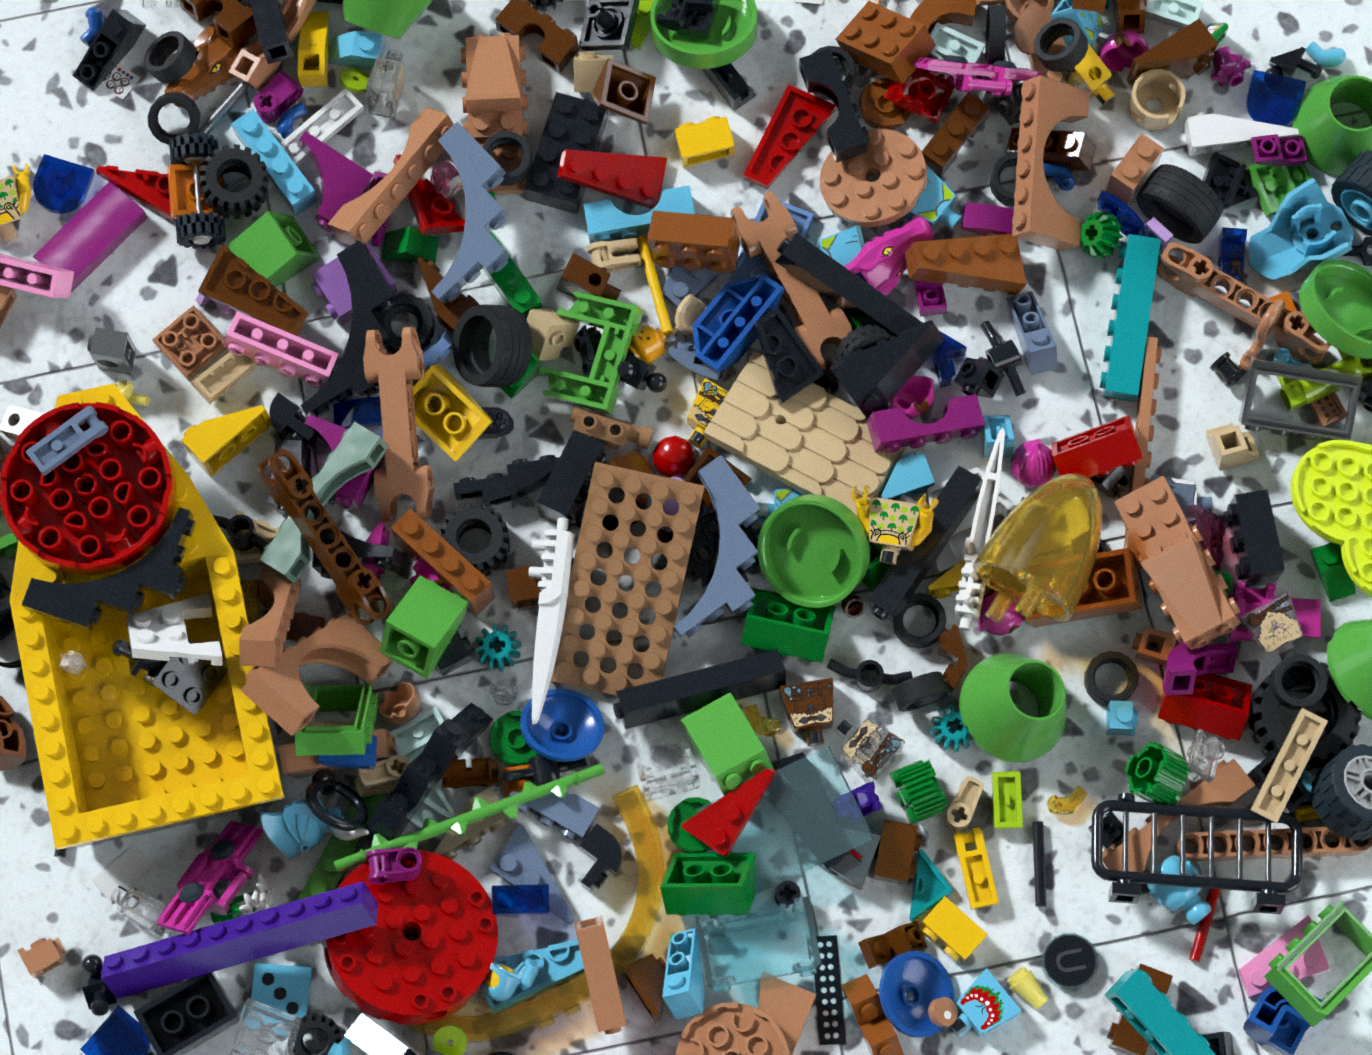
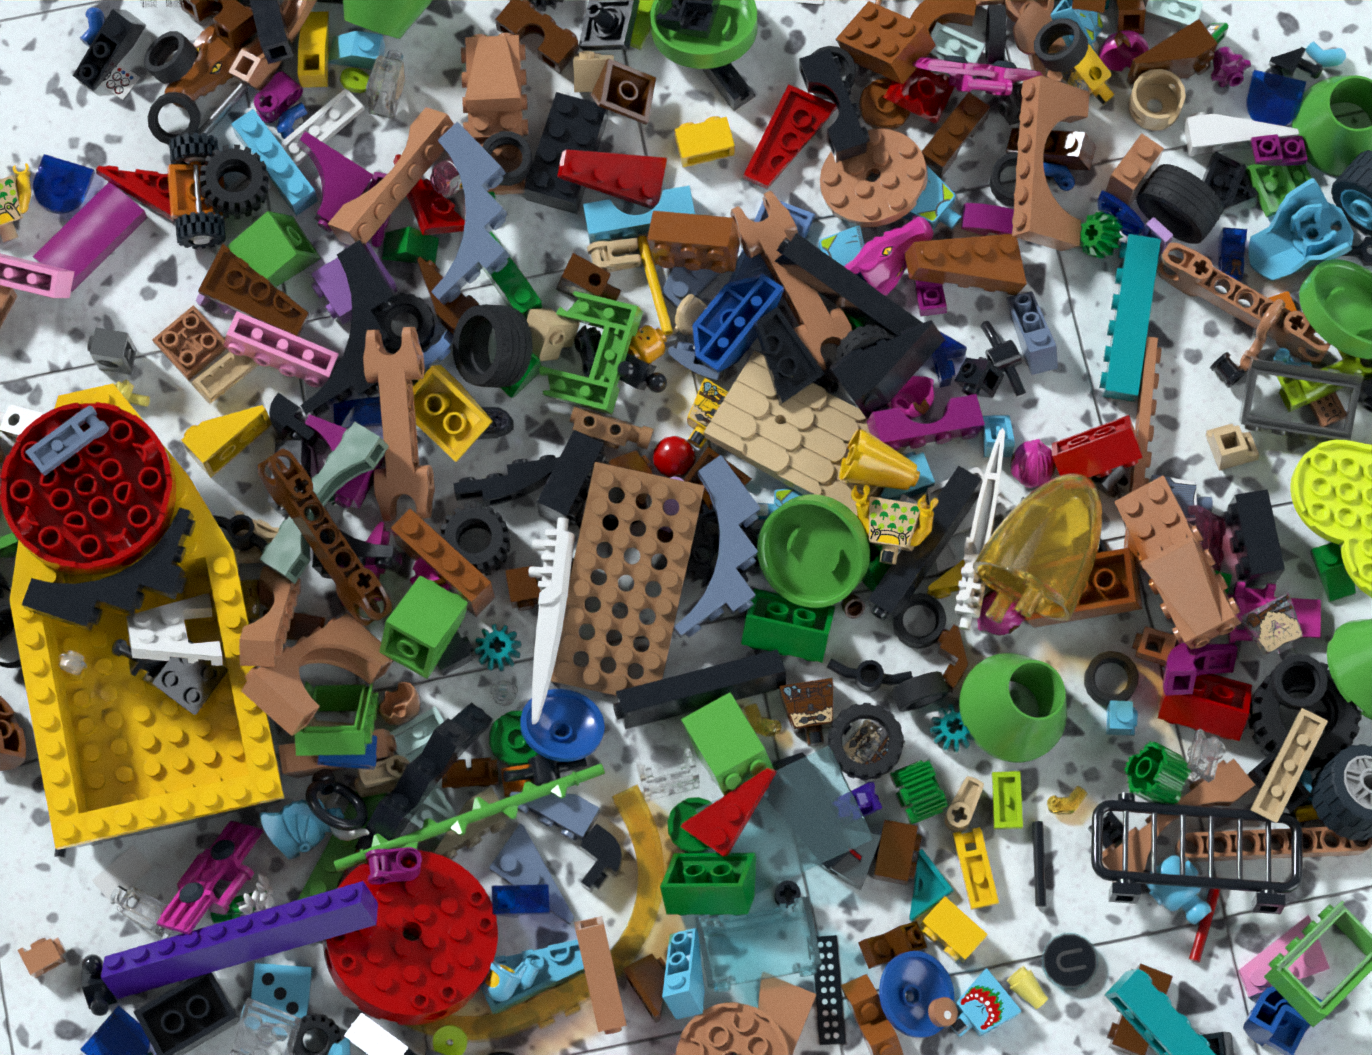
(876, 464): none -> yellow cone
(885, 719): none -> black tyre

